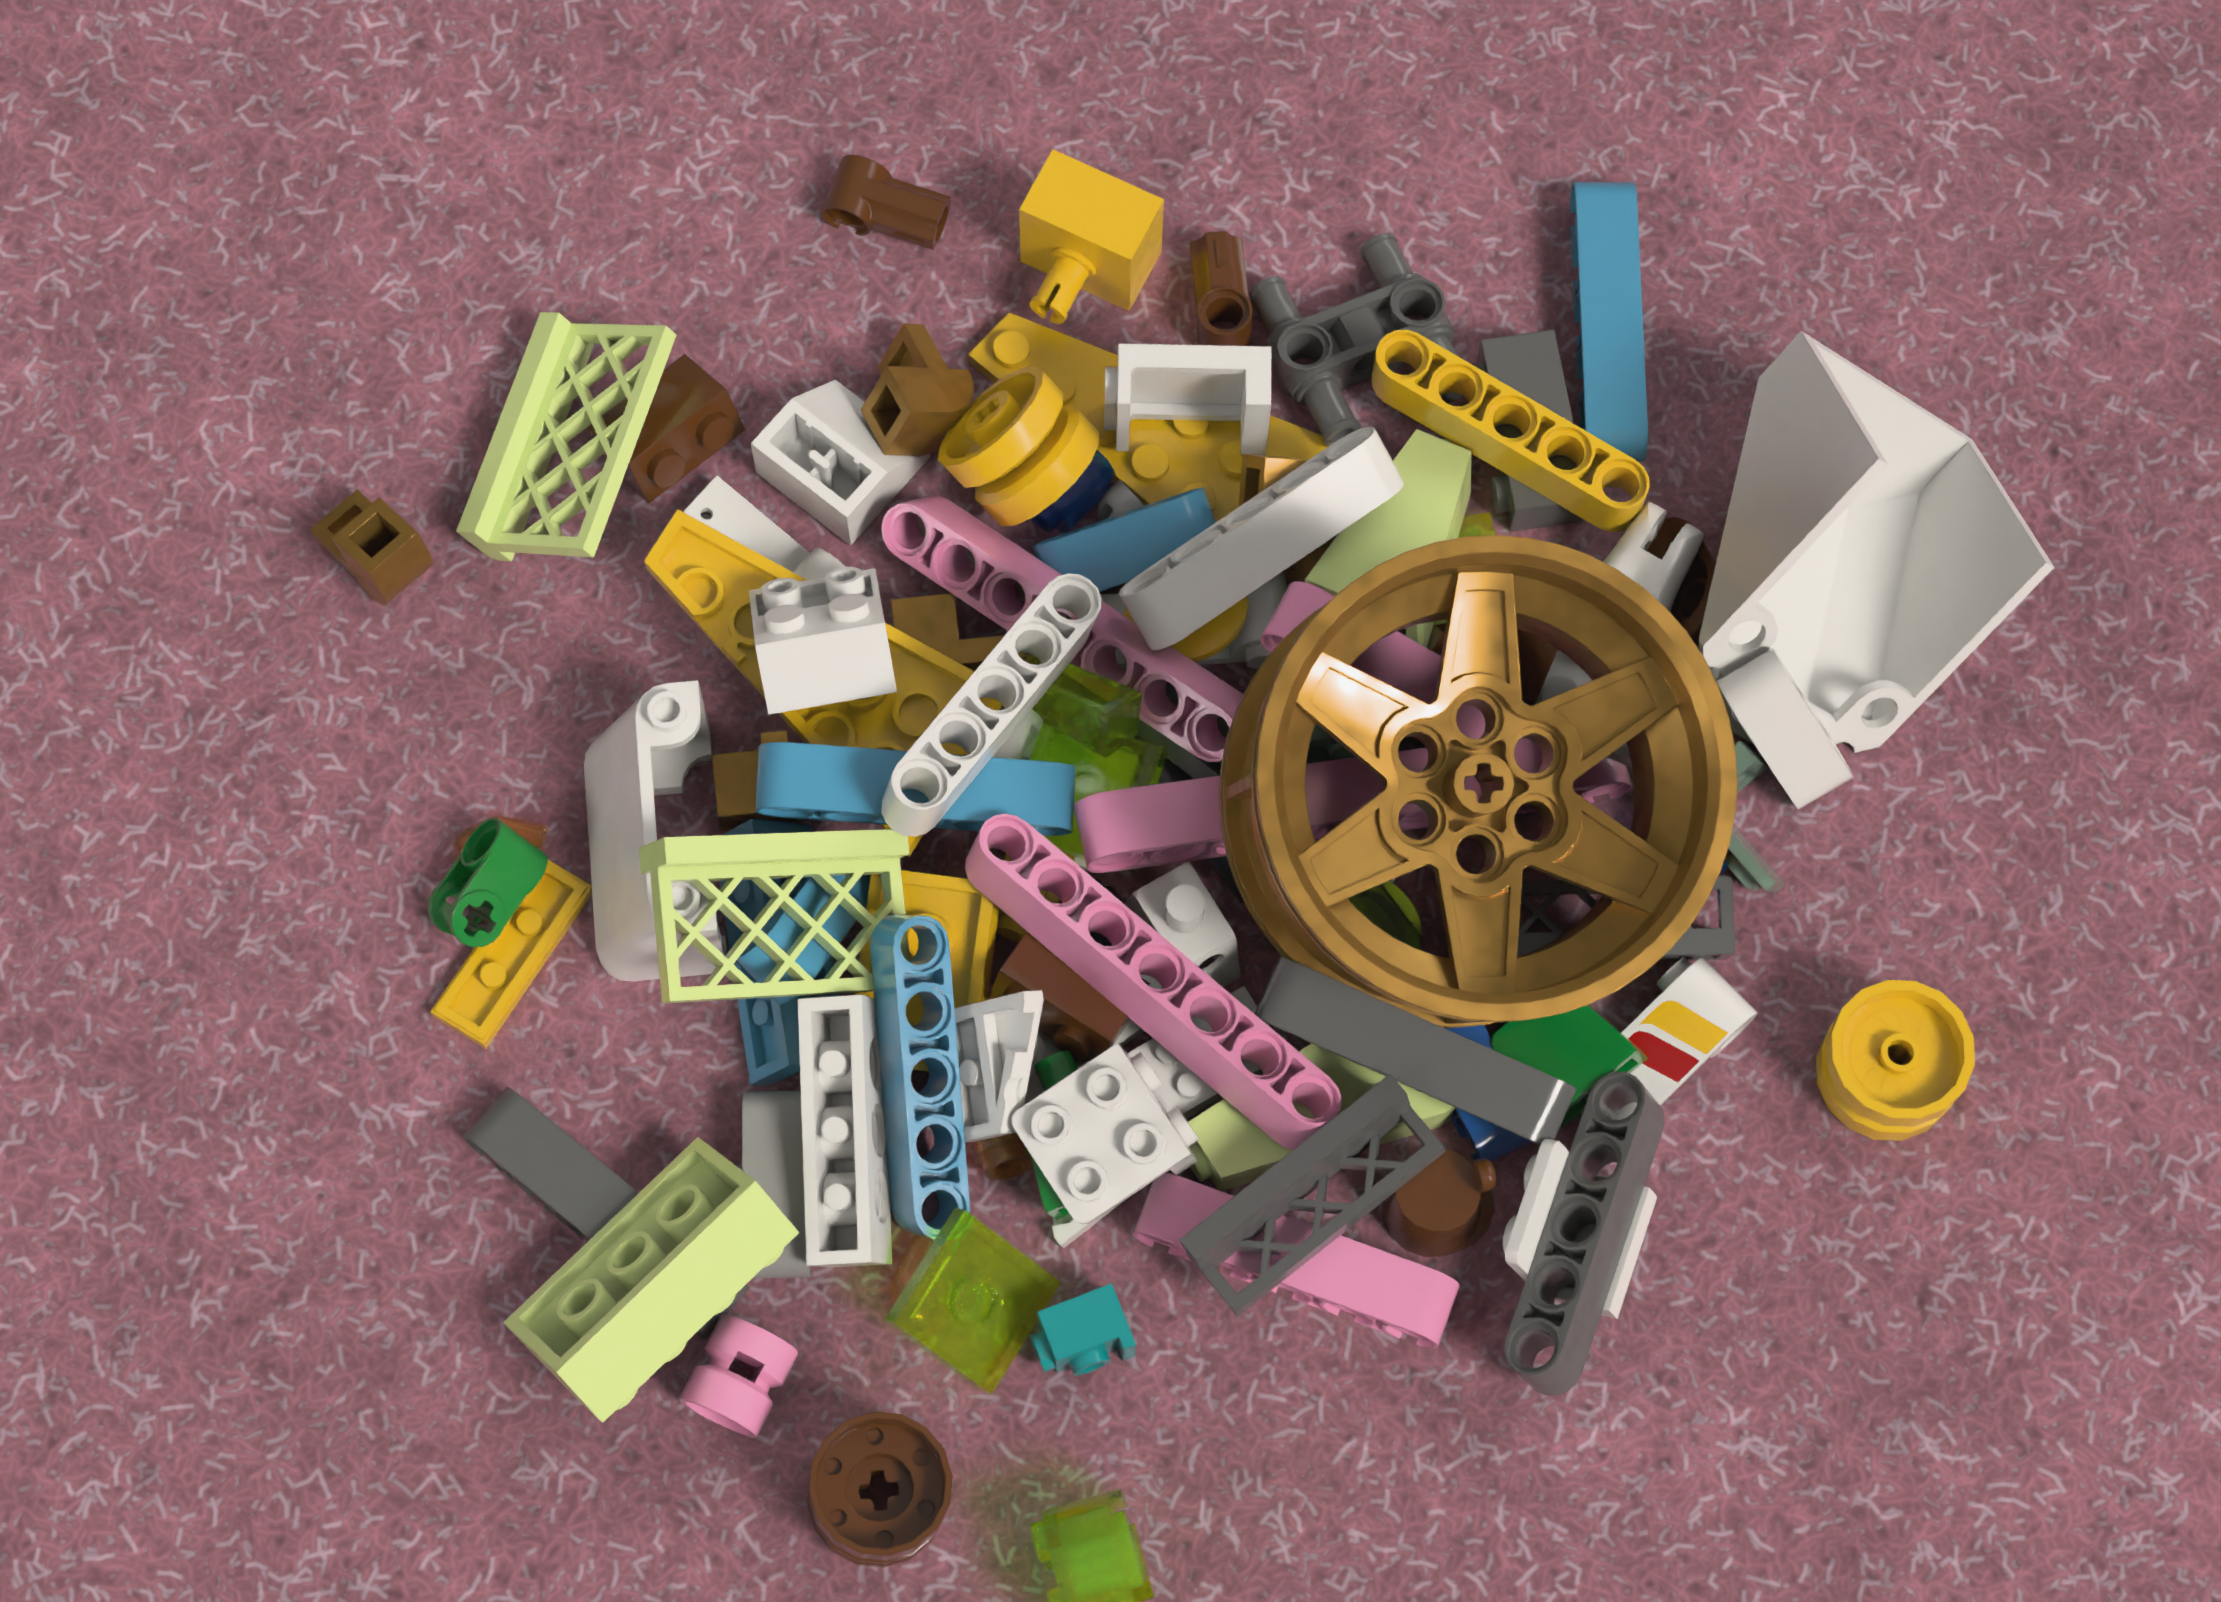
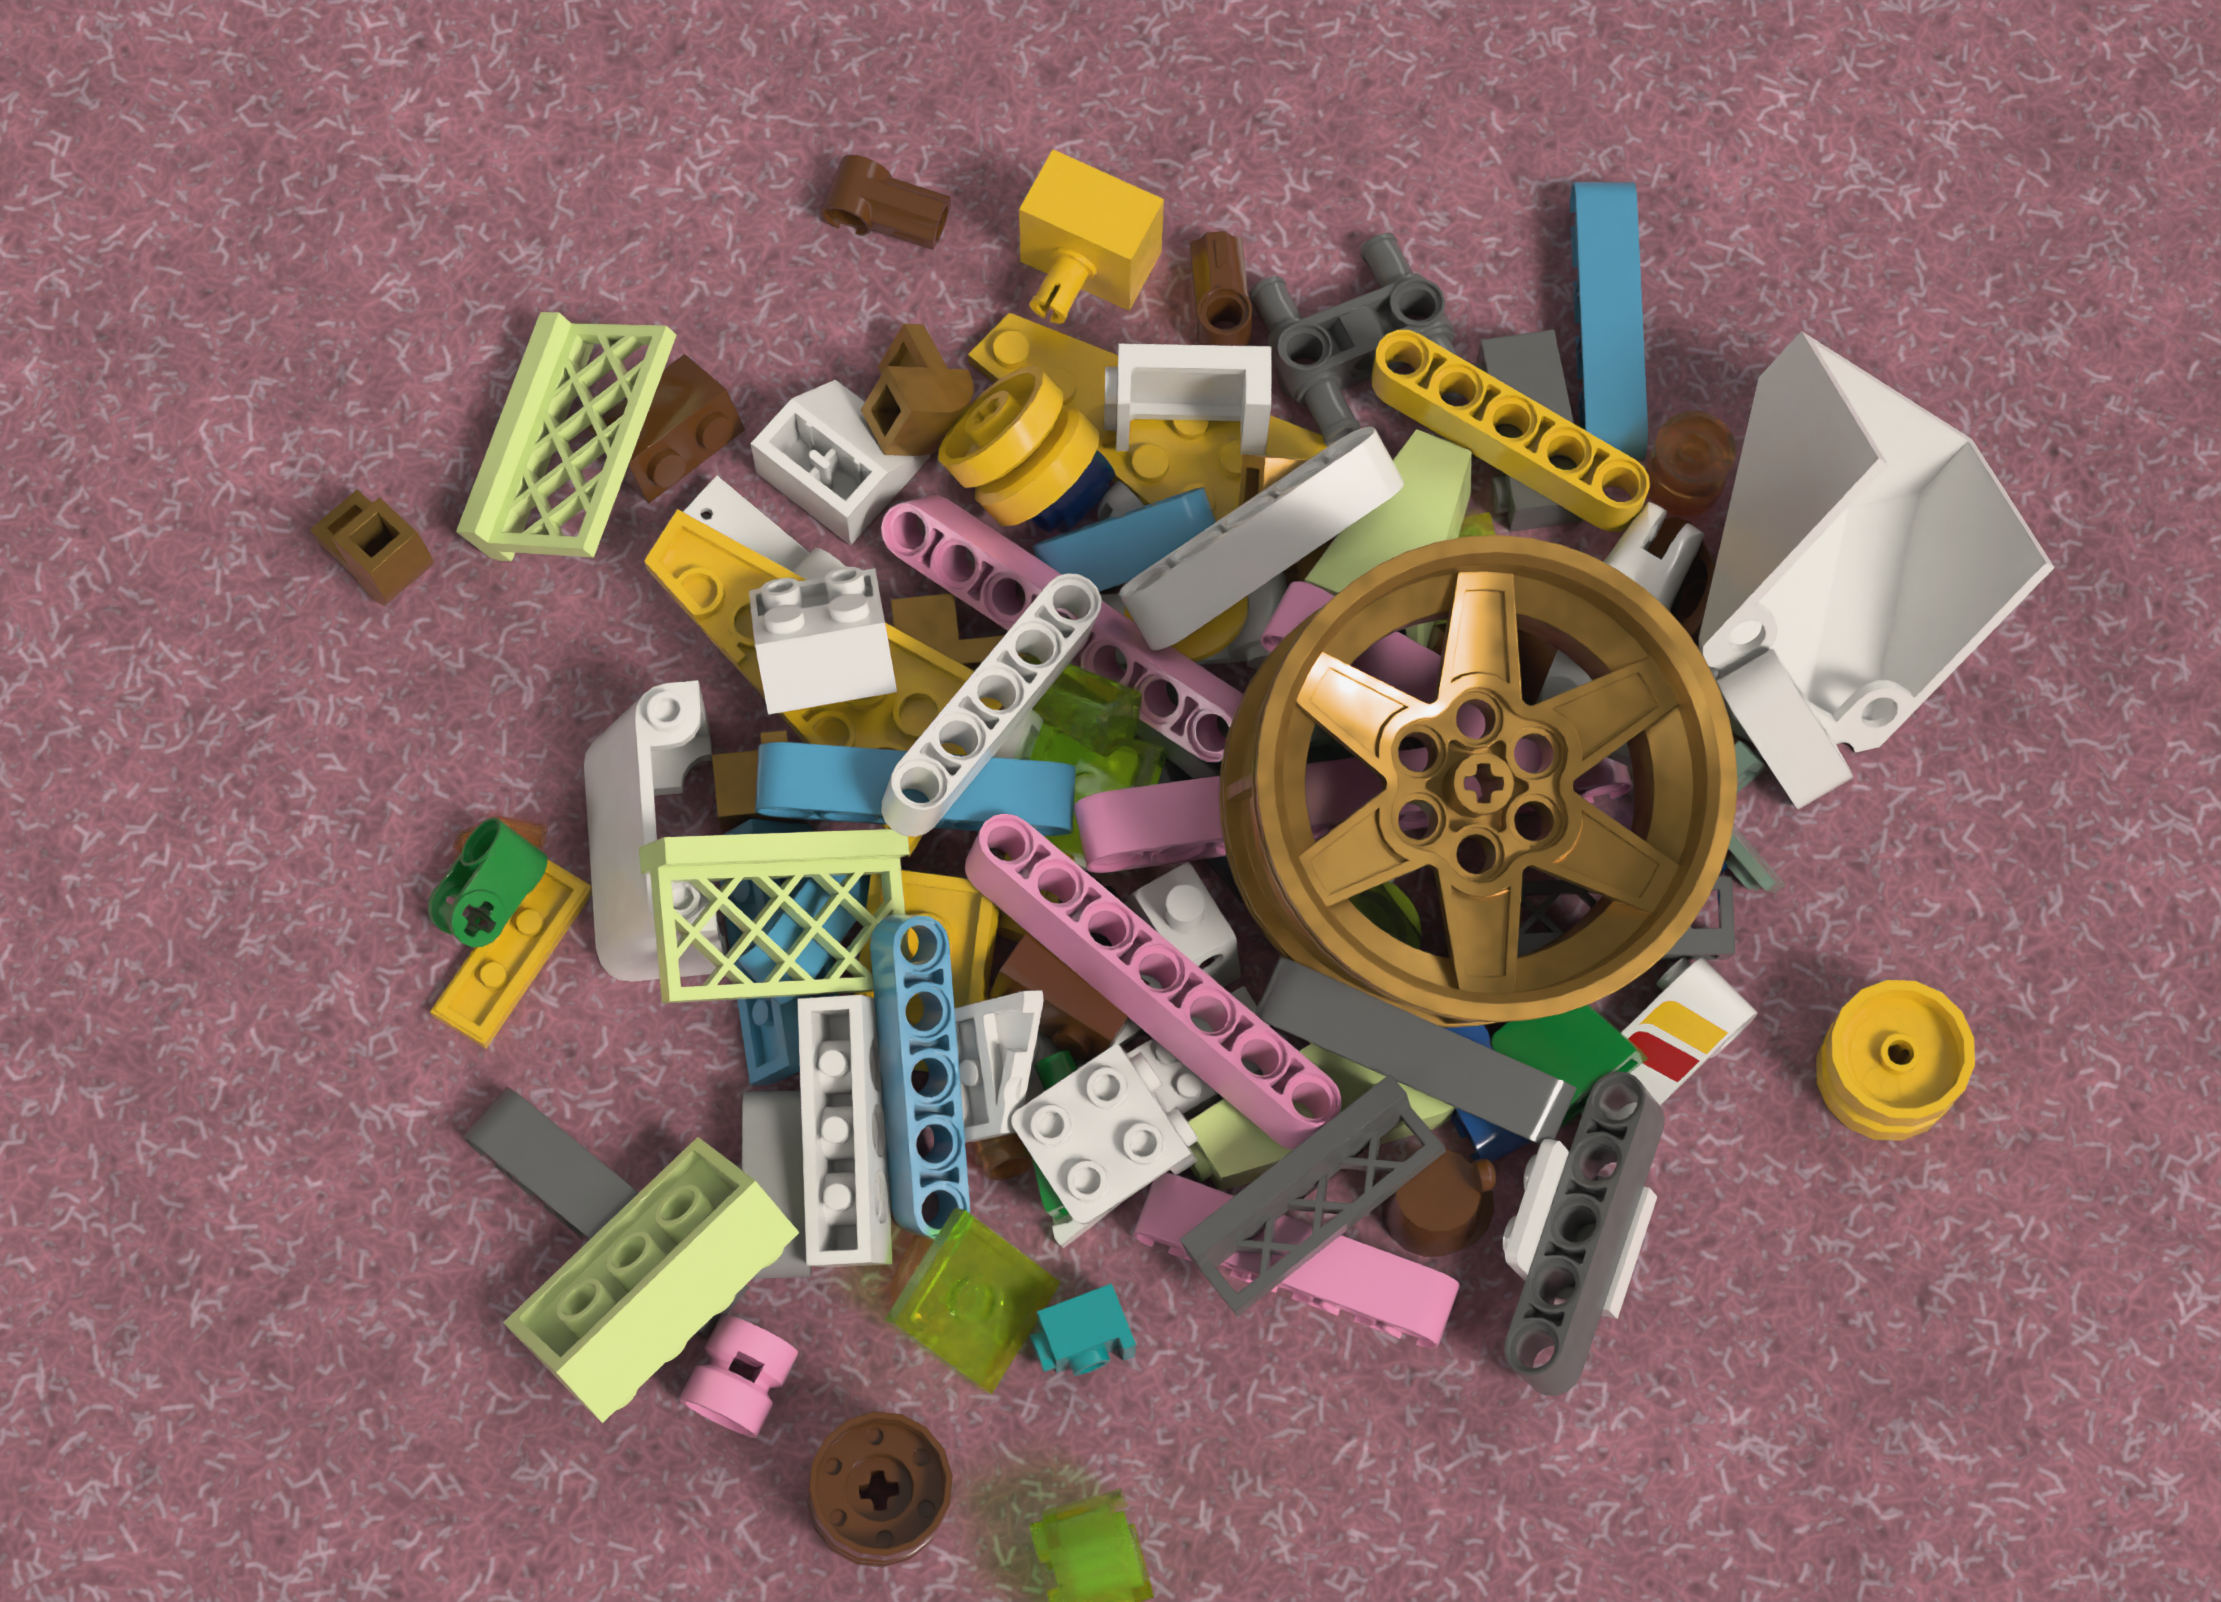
(1690, 463): none -> clear orange wheel

